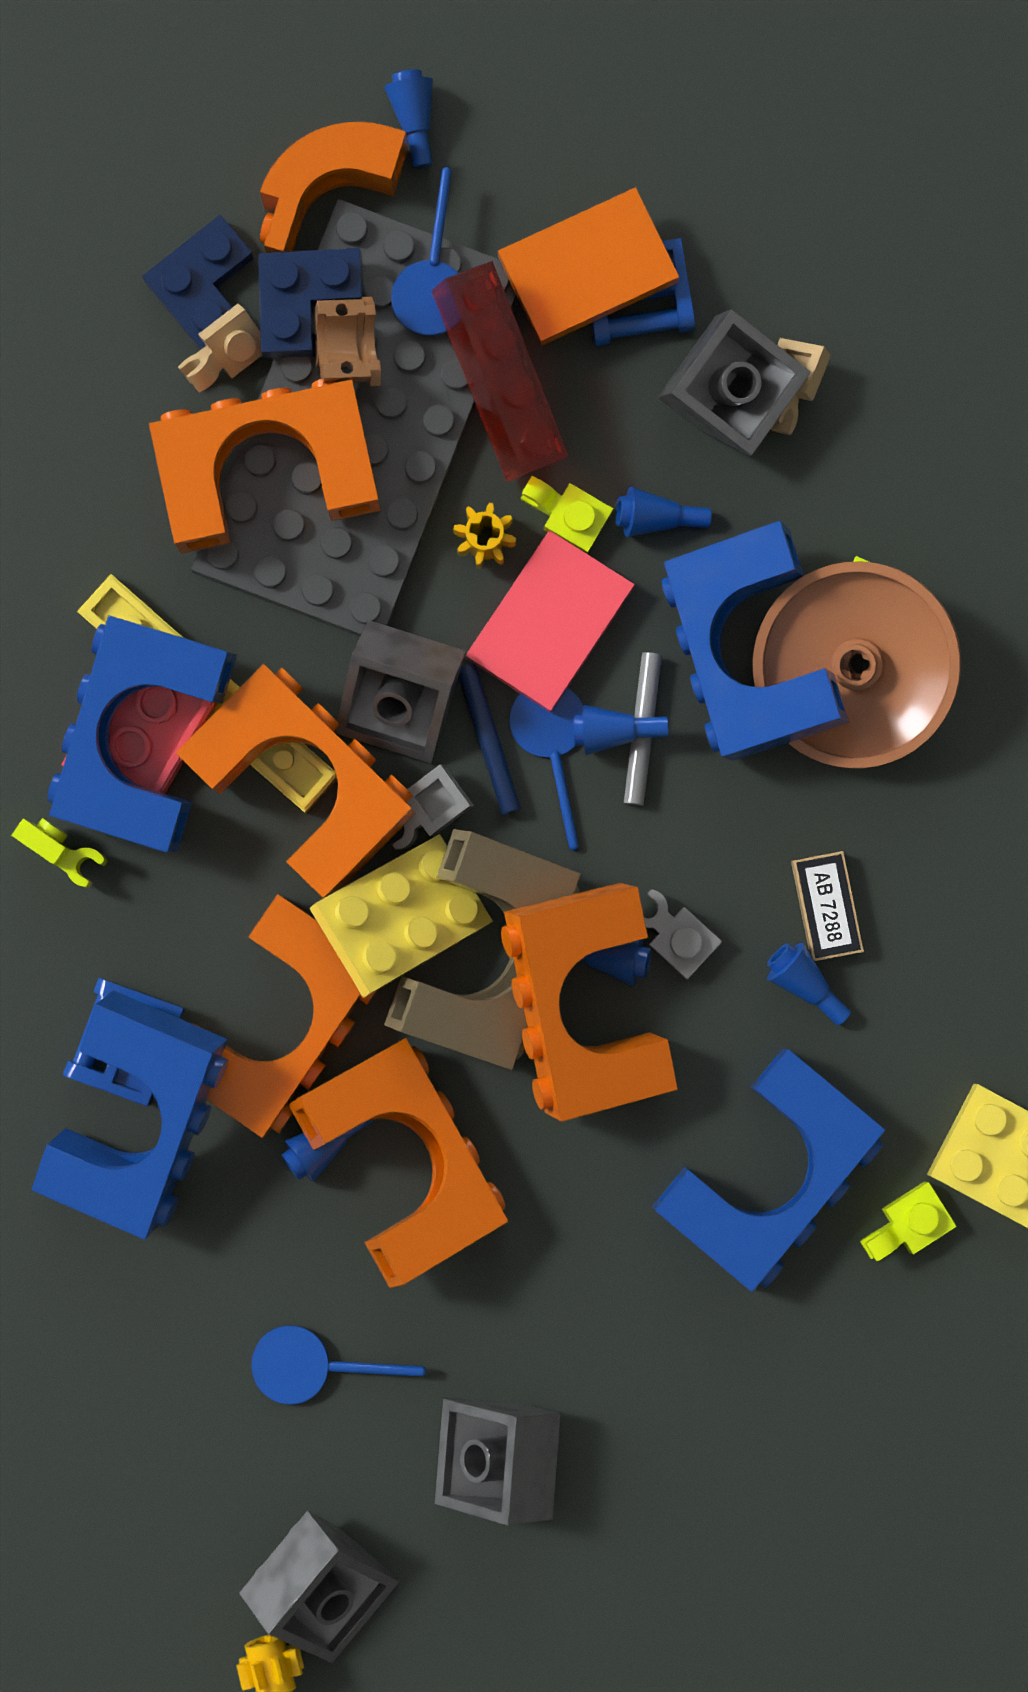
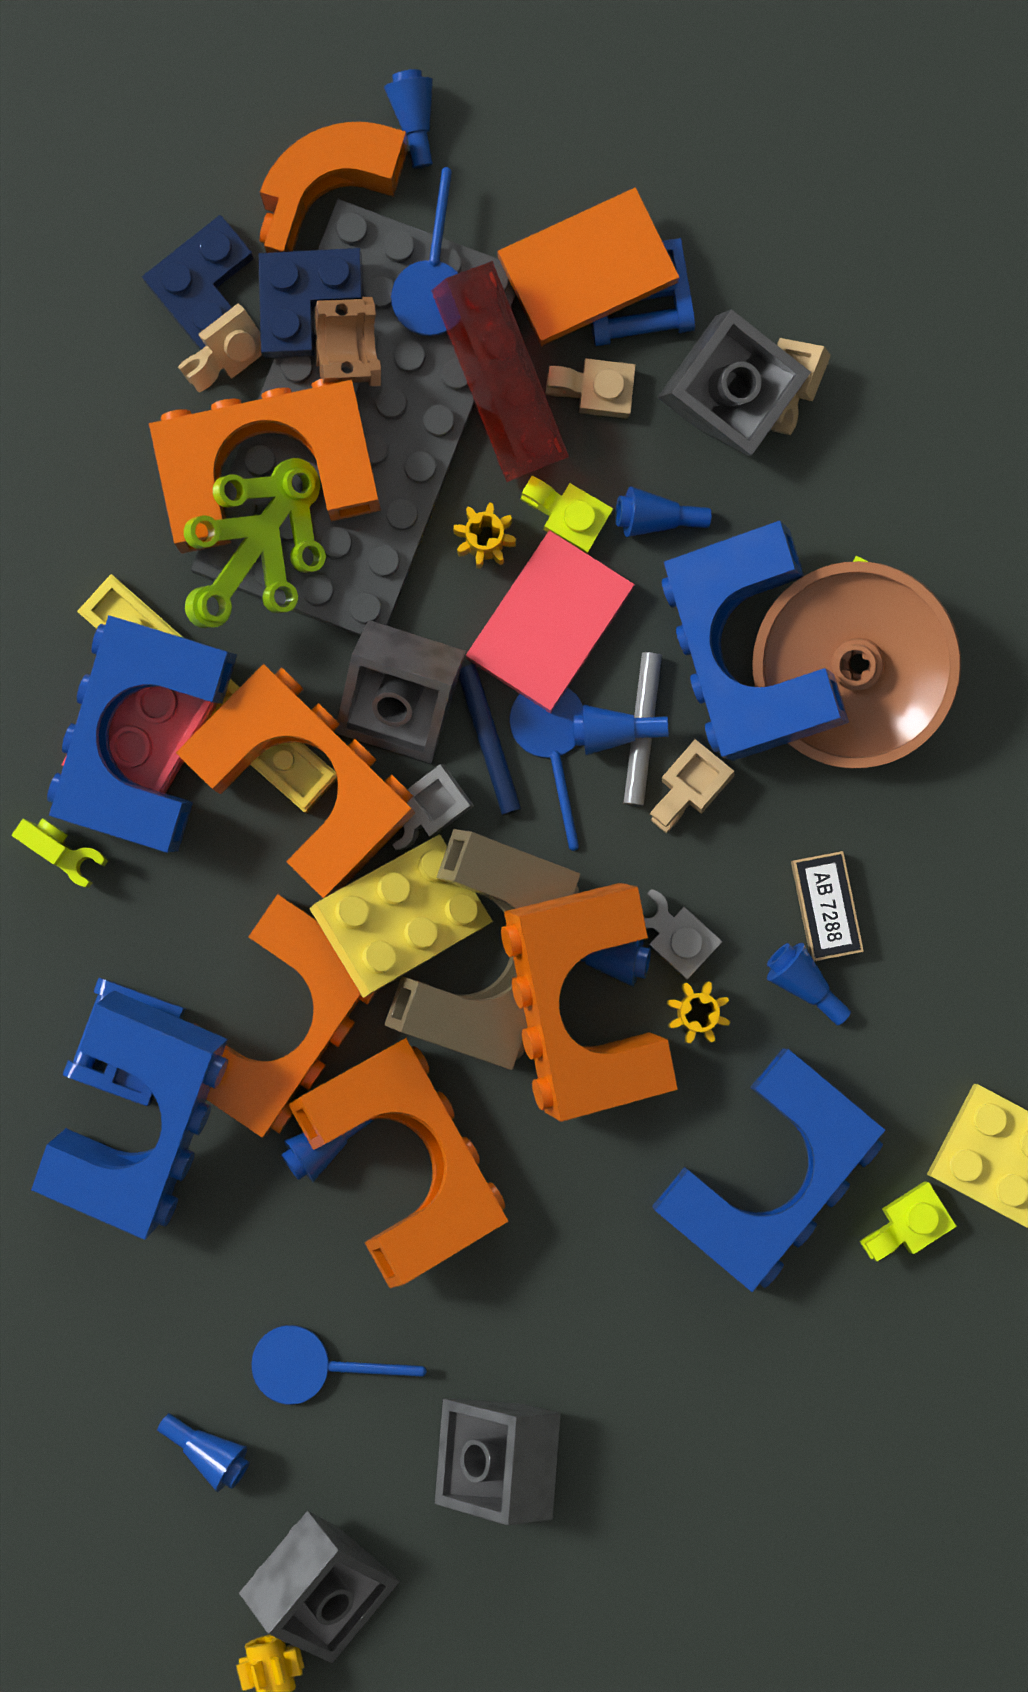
(215, 1458): none -> blue cone
(260, 537): none -> lime plant
(603, 387): none -> tan plate
(693, 781): none -> tan plate
(712, 1018): none -> yellow gear

